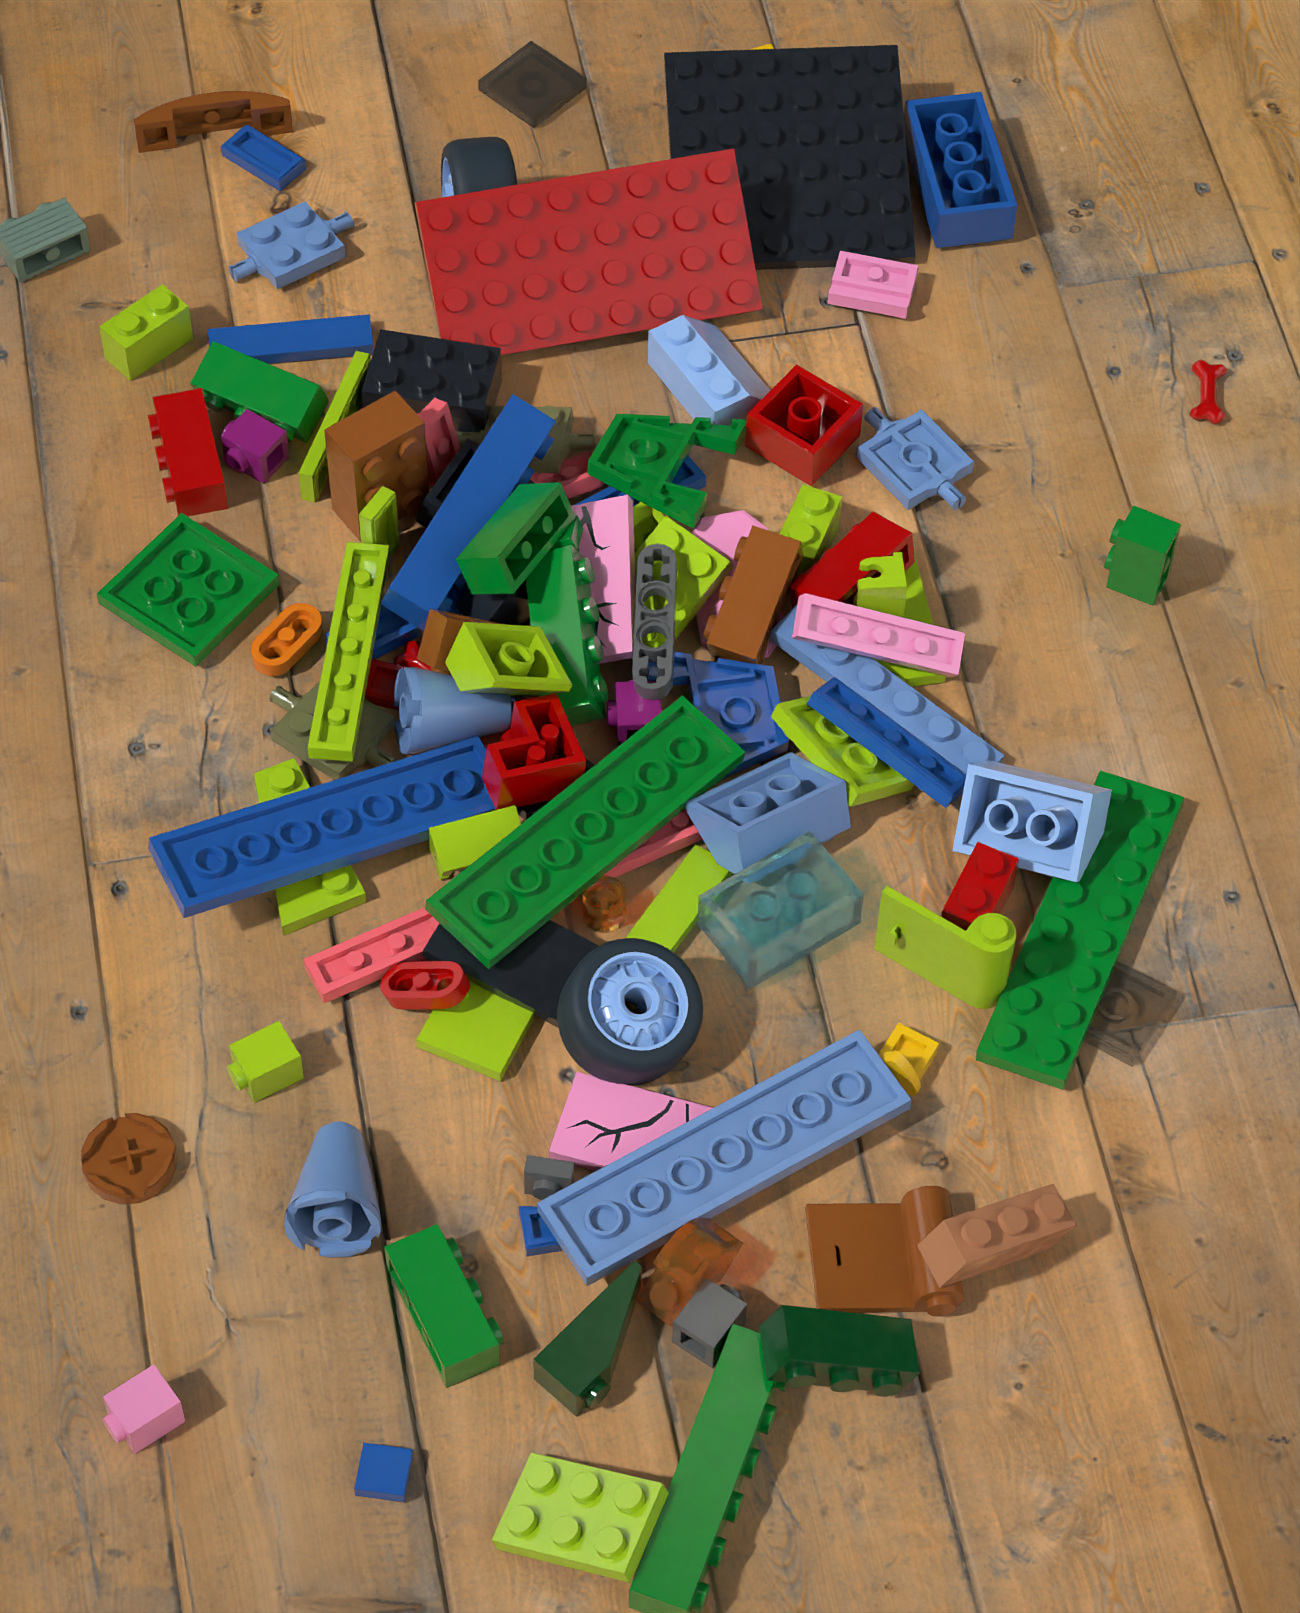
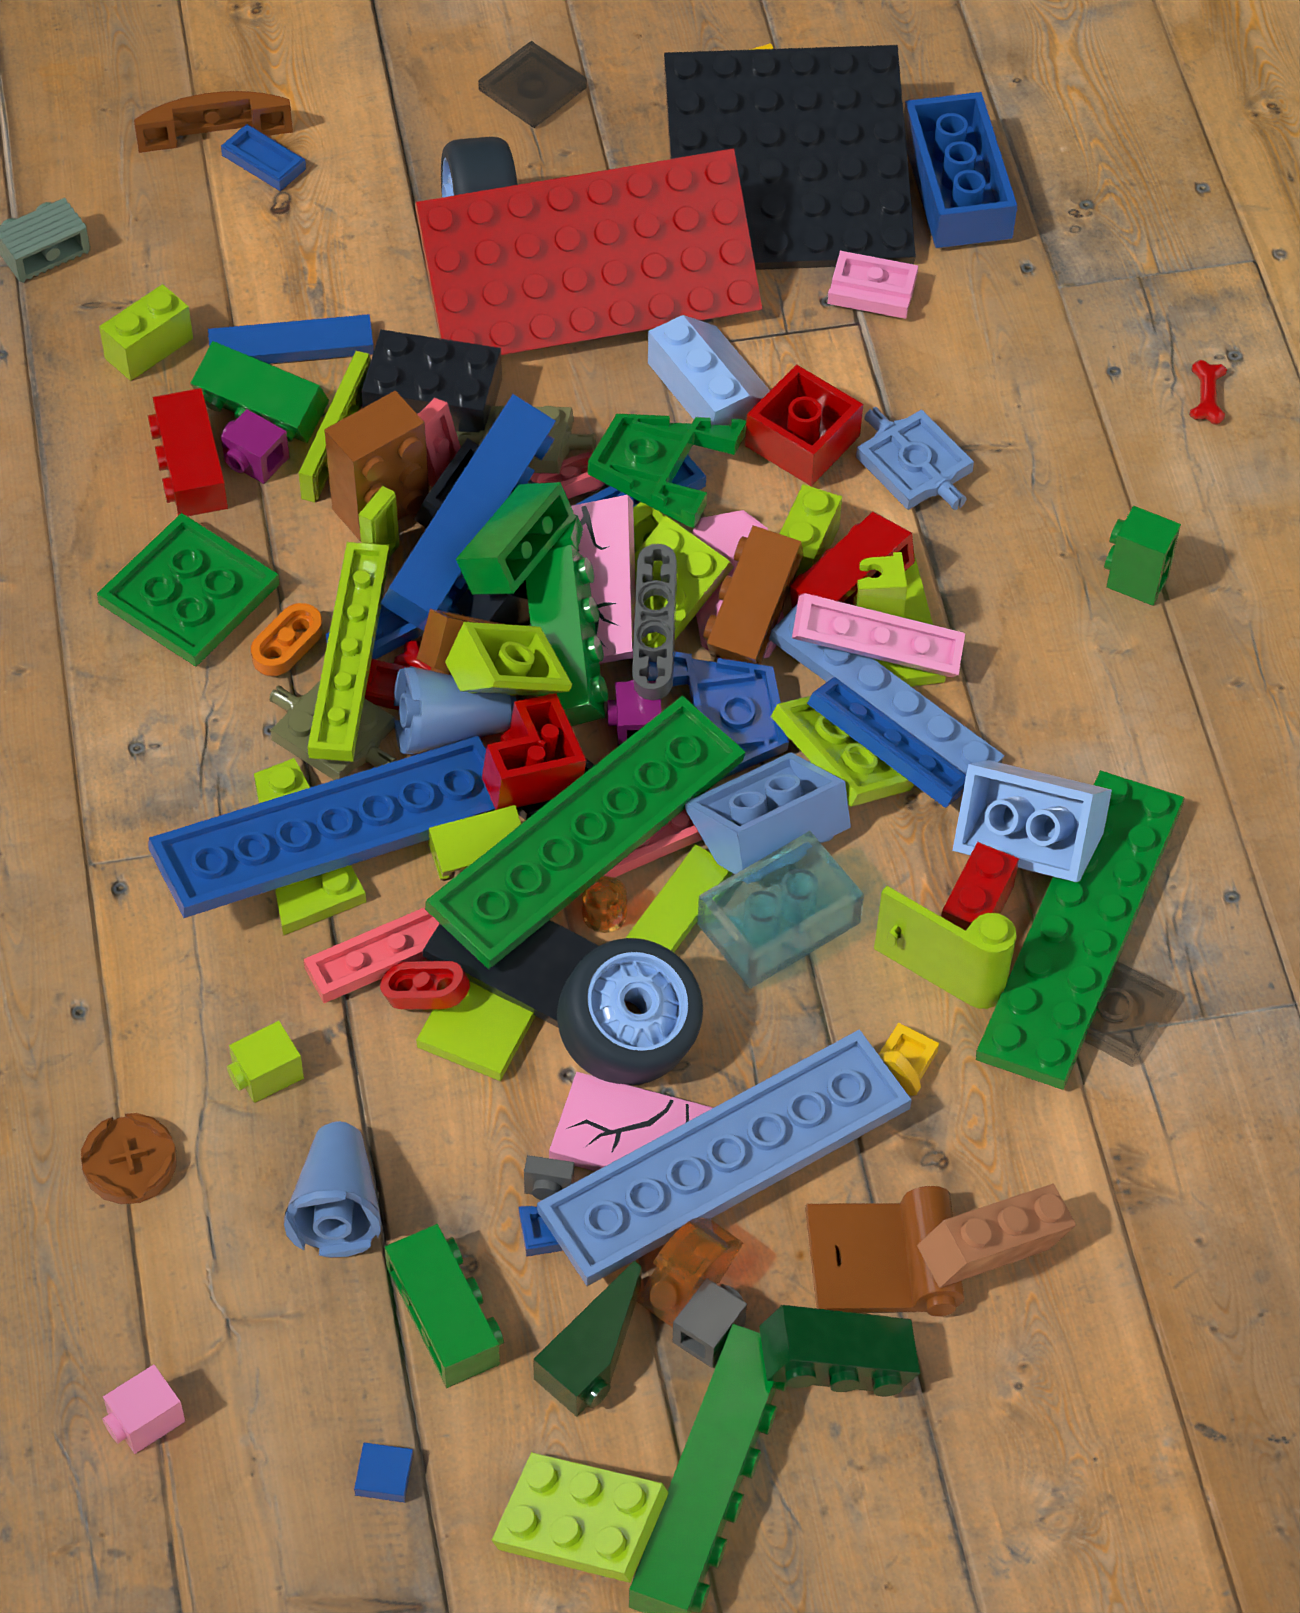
(291, 245): medium blue plate -> none

